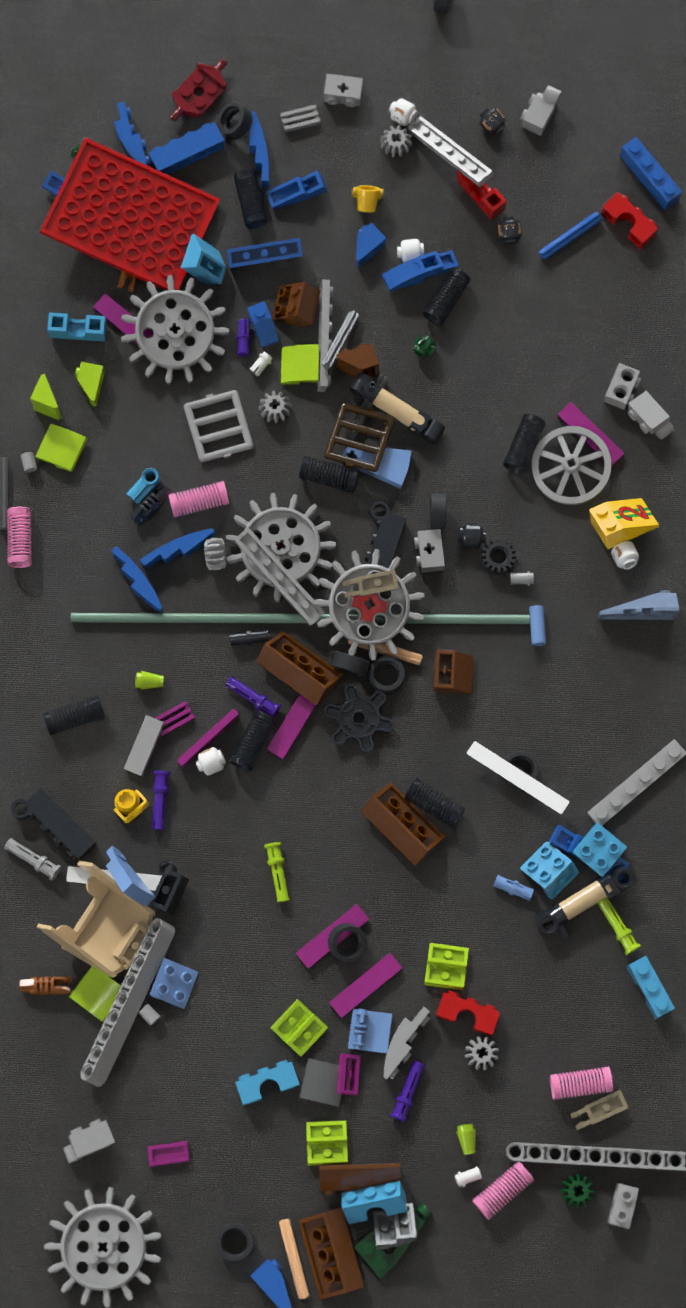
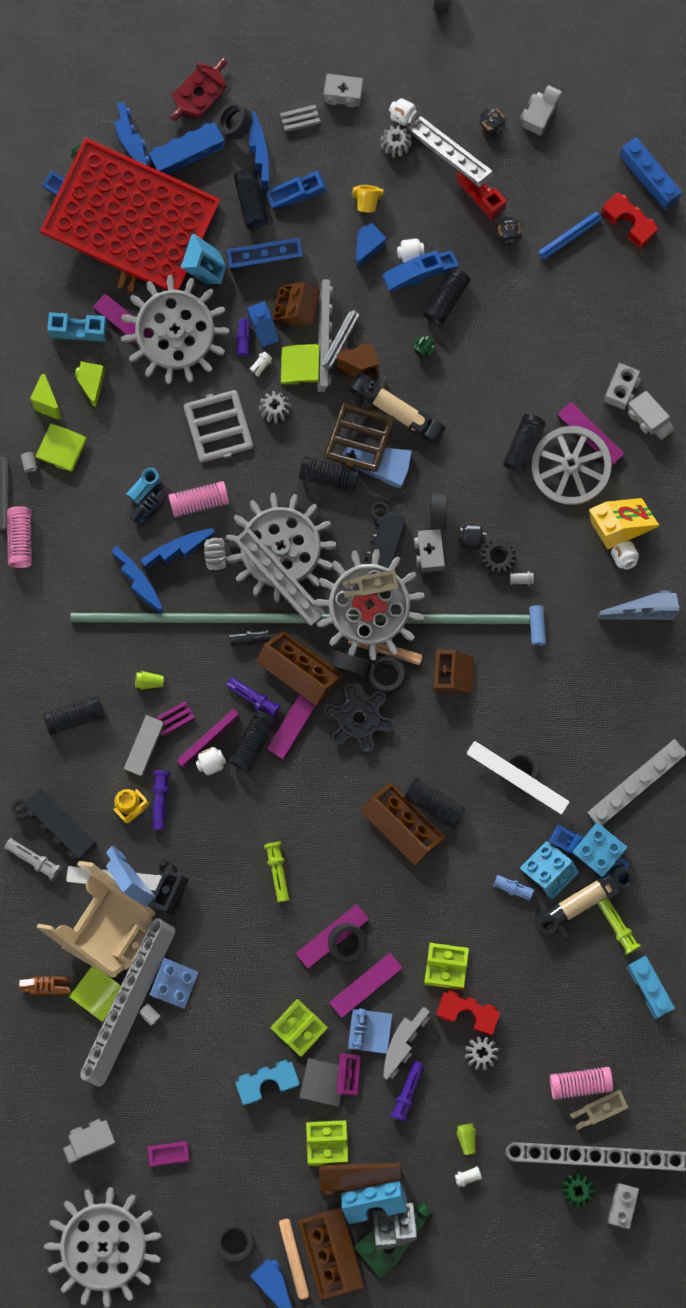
(480, 1201): bright pink piece -> none

